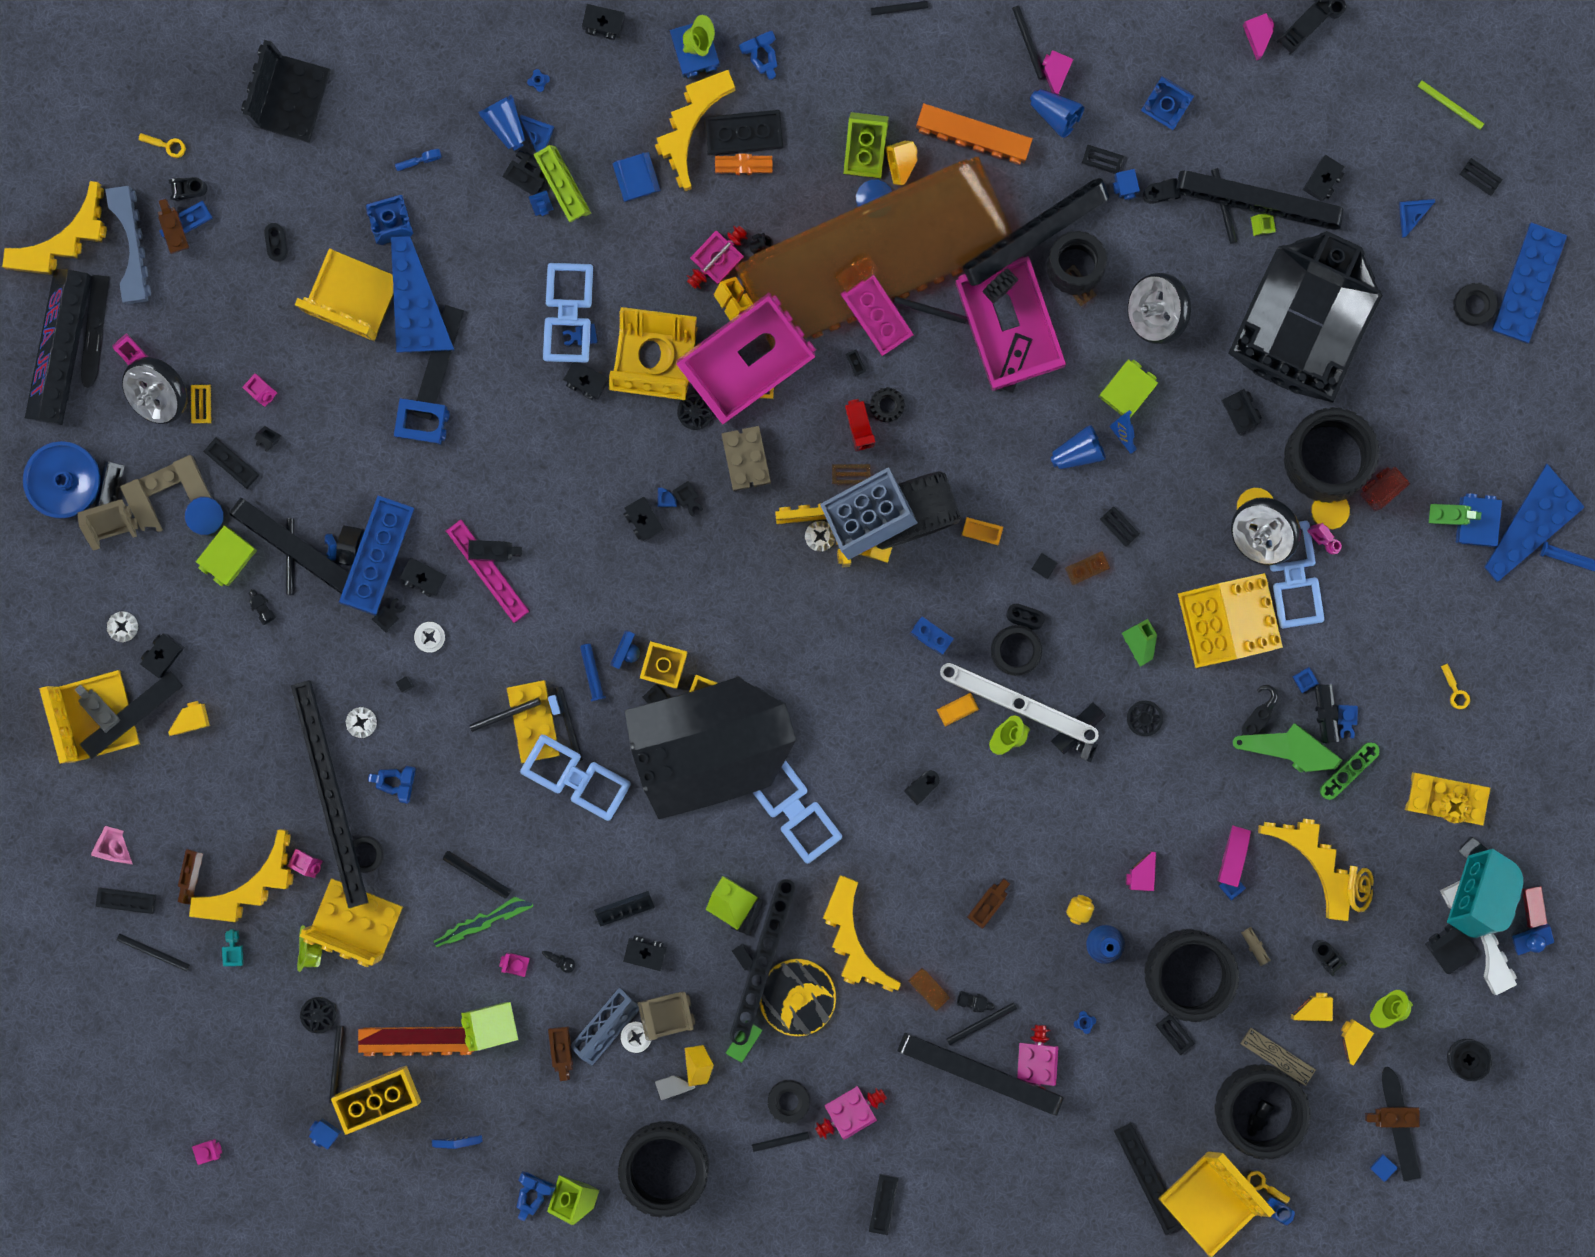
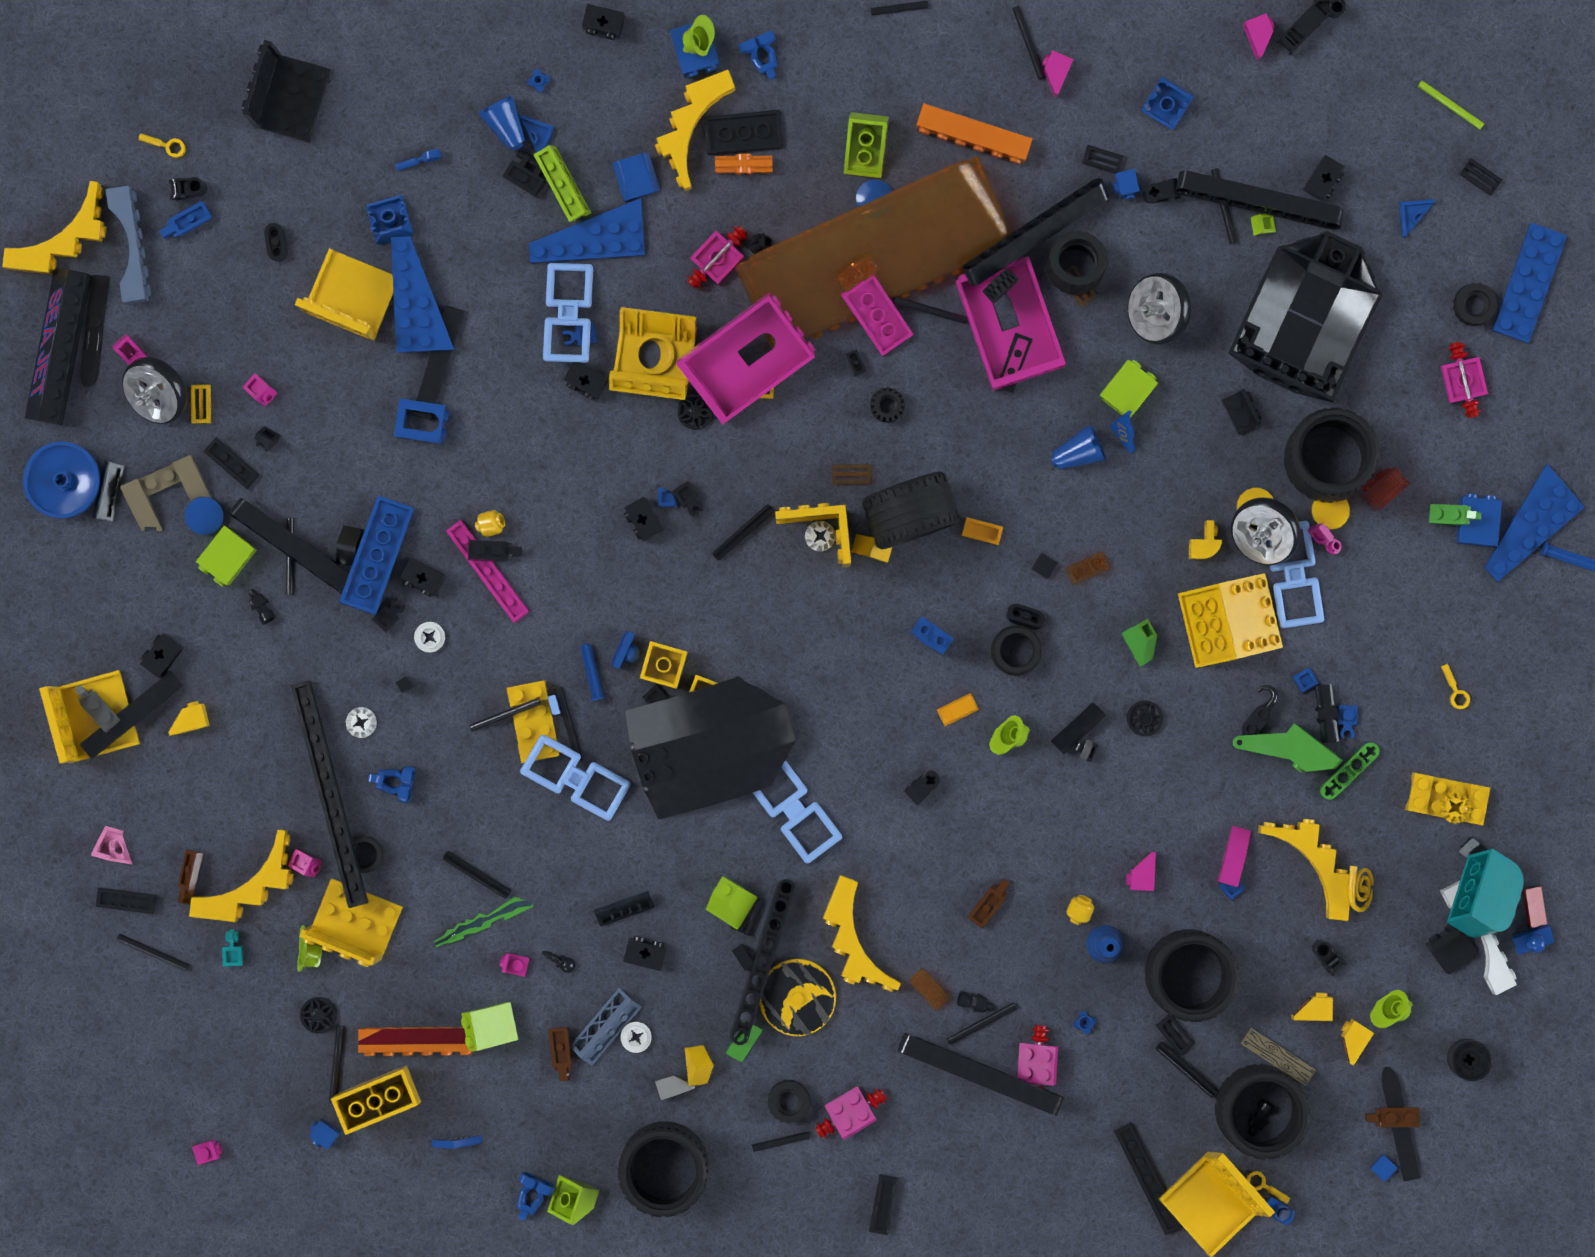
(106, 522): dark tan panel -> none
(131, 626): white gear -> none
(172, 228): reddish brown hinge -> none
(329, 539): blue tile -> none
(490, 523): none -> yellow head
(541, 203): blue tile -> none
(603, 236): none -> blue wing
(666, 1015): dark tan panel -> none
(728, 295): yellow piece -> none
(743, 532): none -> black axle
(746, 458): dark tan piece -> none
(859, 425): red arch -> none
(868, 513): sand blue slope -> none
(901, 160): yellow slope -> none
(1031, 709): white beam -> none
(1057, 111): blue cone -> none
(1125, 521): black tile -> none
(1186, 1069): none -> black axle
(1205, 547): none -> yellow brick
(1255, 946): dark tan pin -> none
(1464, 380): none -> dark pink plate

